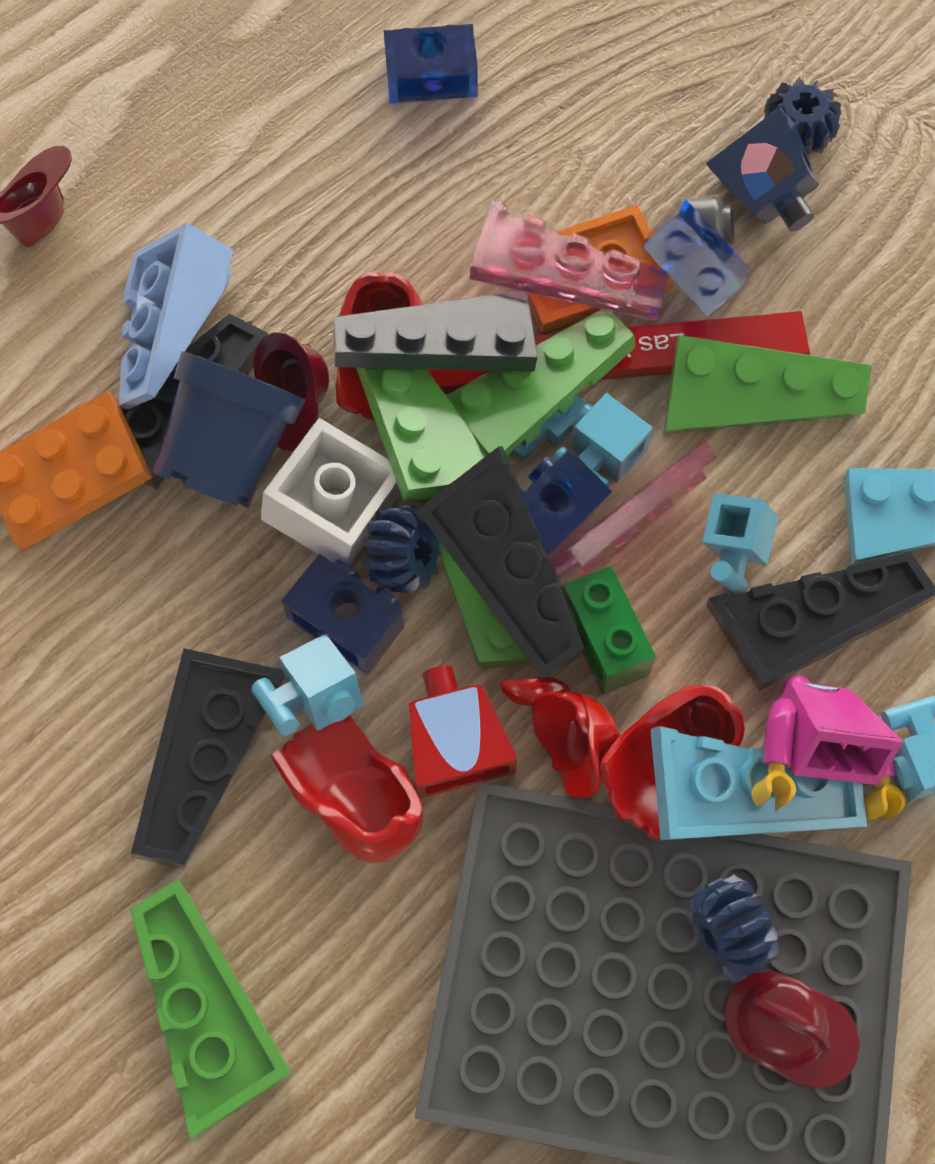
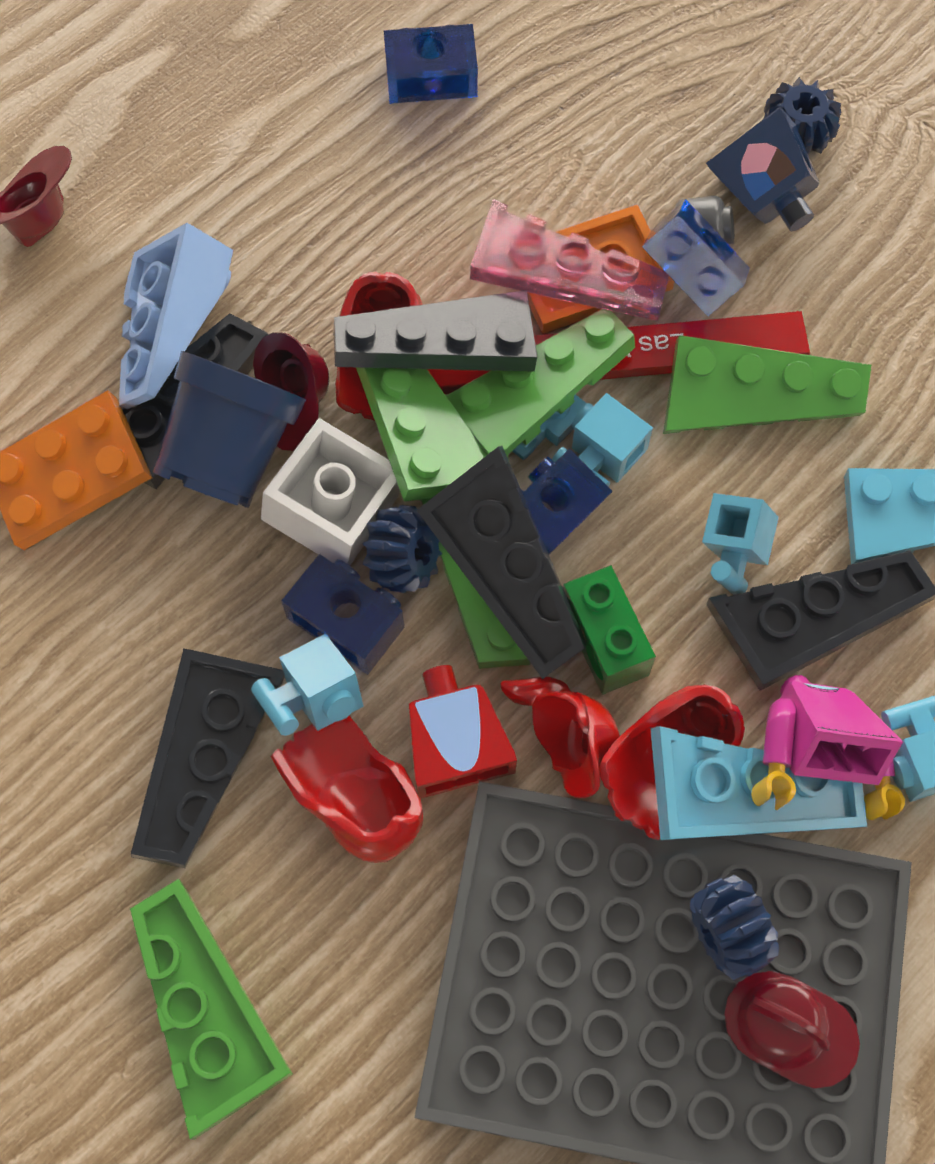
(620, 523): clear pink wing -> none

